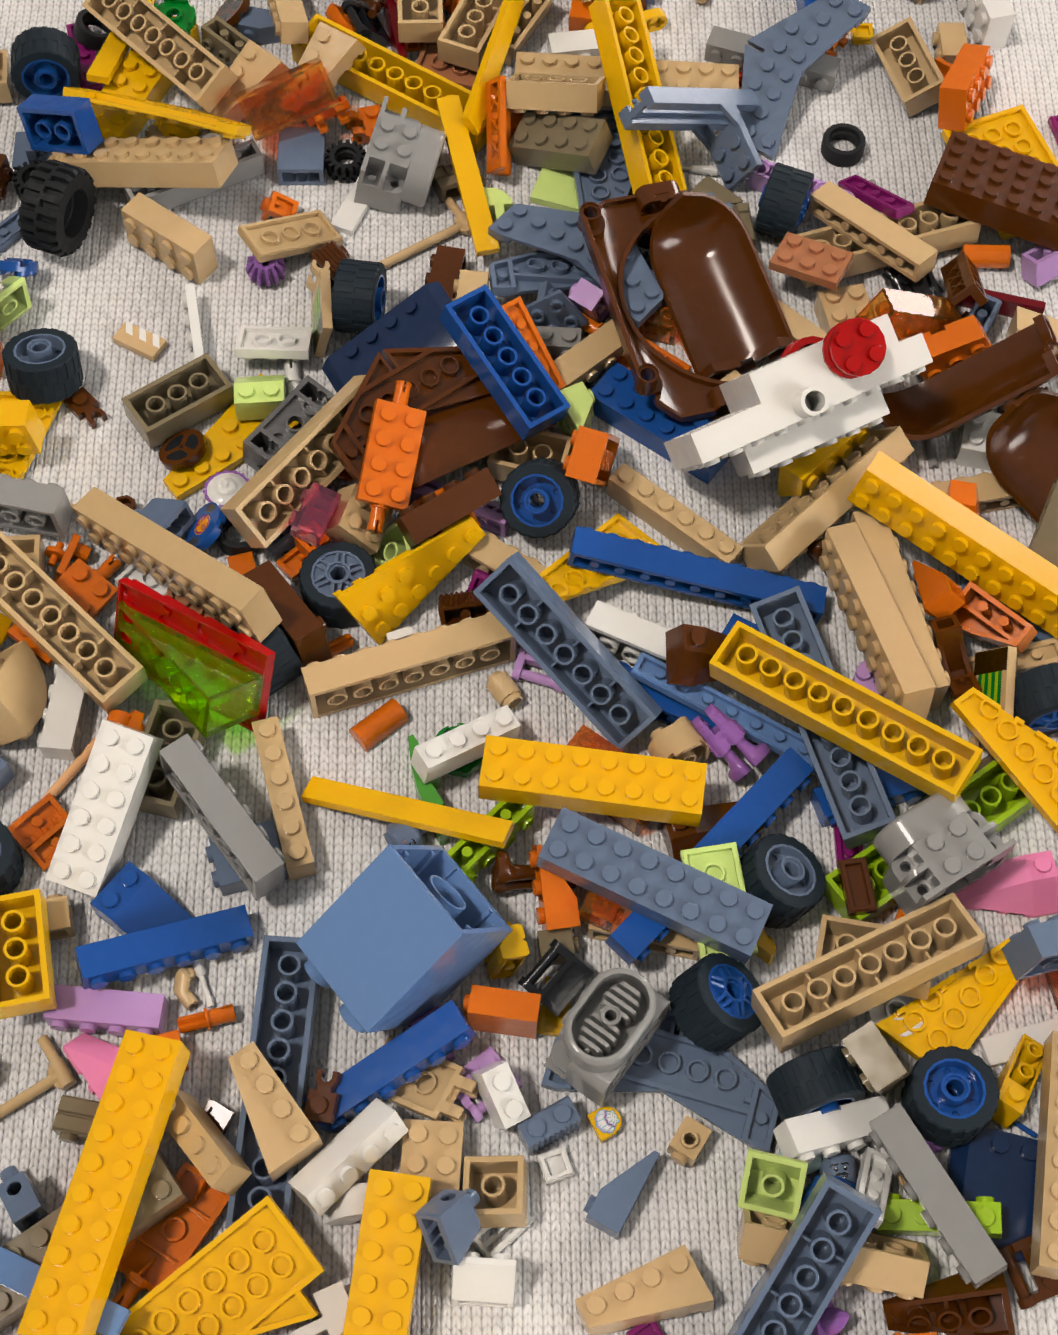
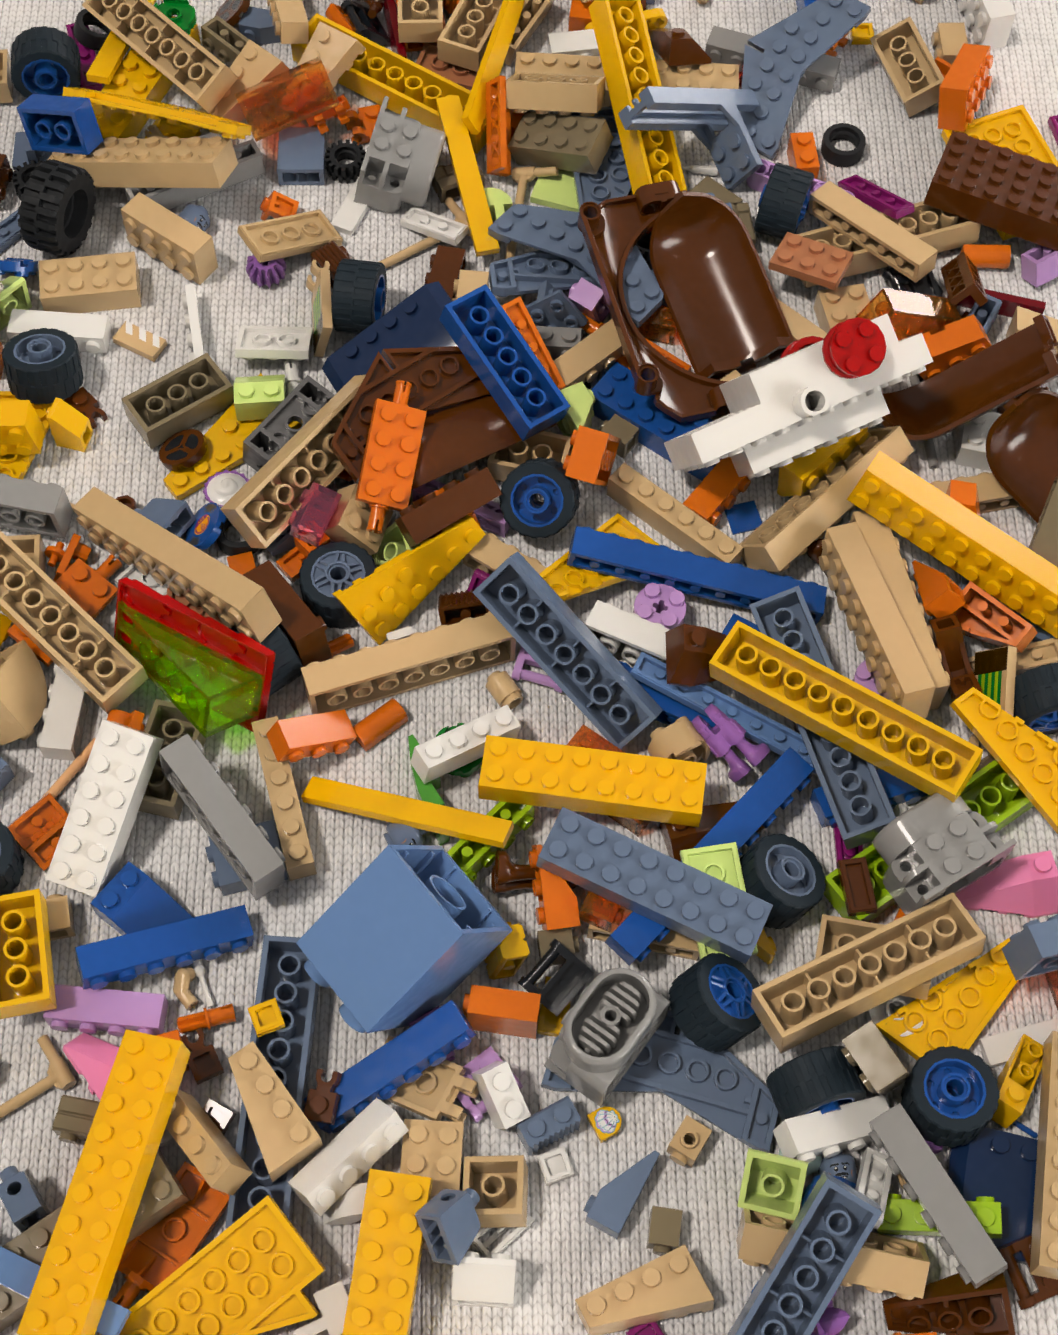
(68, 426): none -> yellow slope
(89, 330): none -> white brick
(90, 283): none -> tan brick
(196, 215): none -> sand blue head
(203, 1060): none -> reddish brown plate
(266, 1017): none -> yellow tile
(311, 736): none -> orange brick
(434, 226): none -> white tile
(521, 176): none -> tan bar
(624, 430): none -> dark tan brick
(661, 605): none -> lavender brick
(664, 1229): none -> dark tan brick
(677, 47): none -> reddish brown wedge
(717, 491): none -> orange brick
(743, 517): none -> blue piece
(803, 152): none -> orange brick

